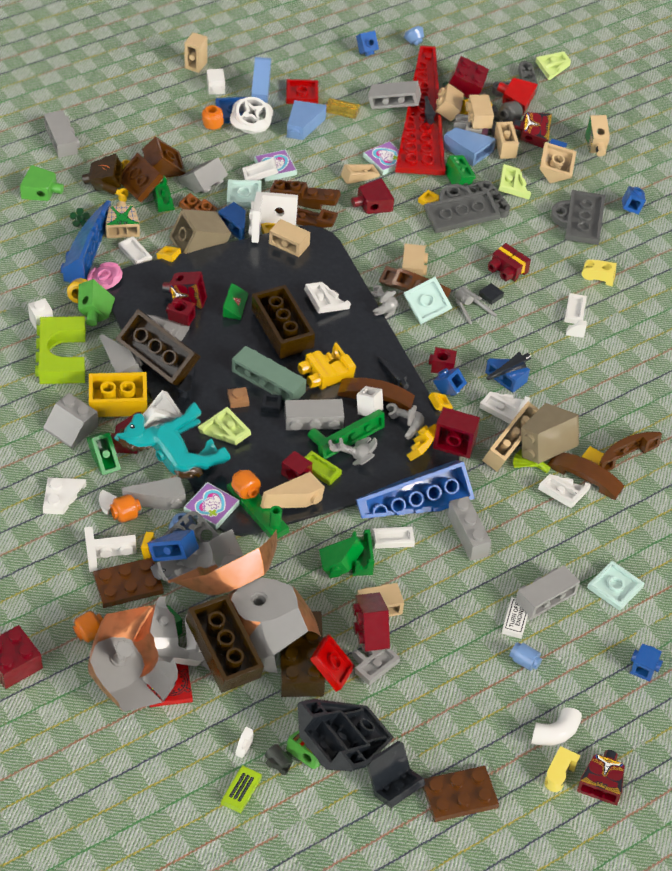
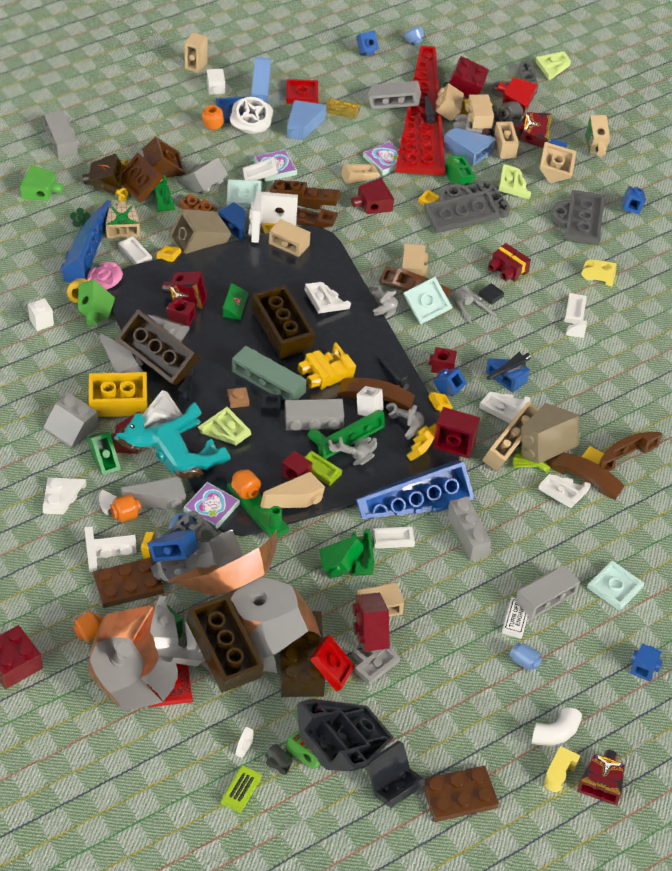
(58, 369): lime arch -> none

